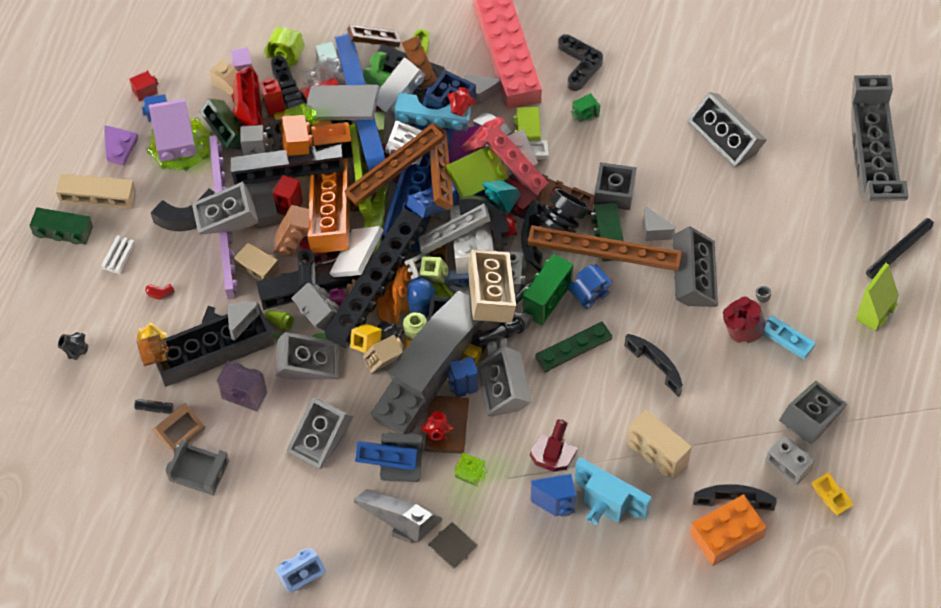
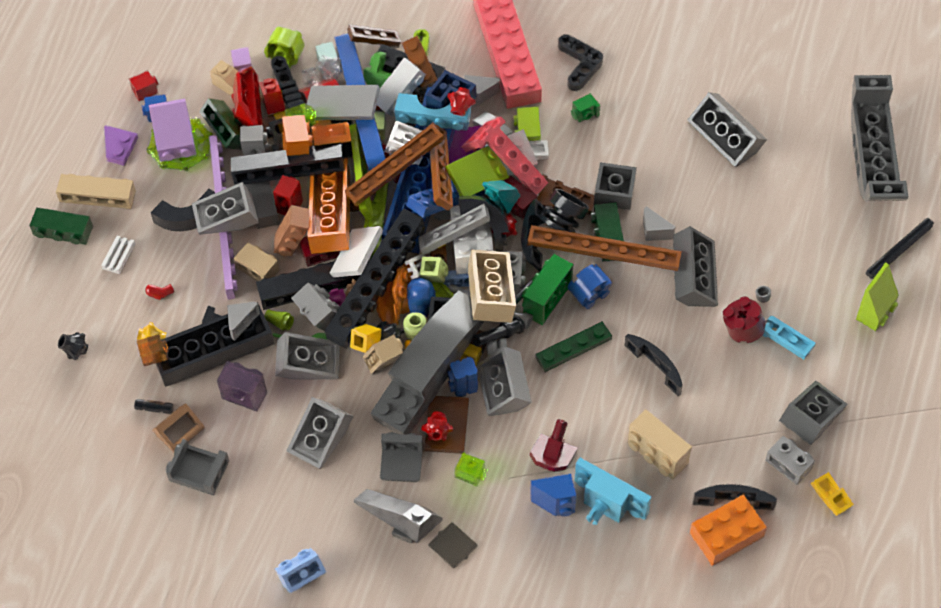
(306, 270): black piece -> none
(386, 455): blue plate -> none

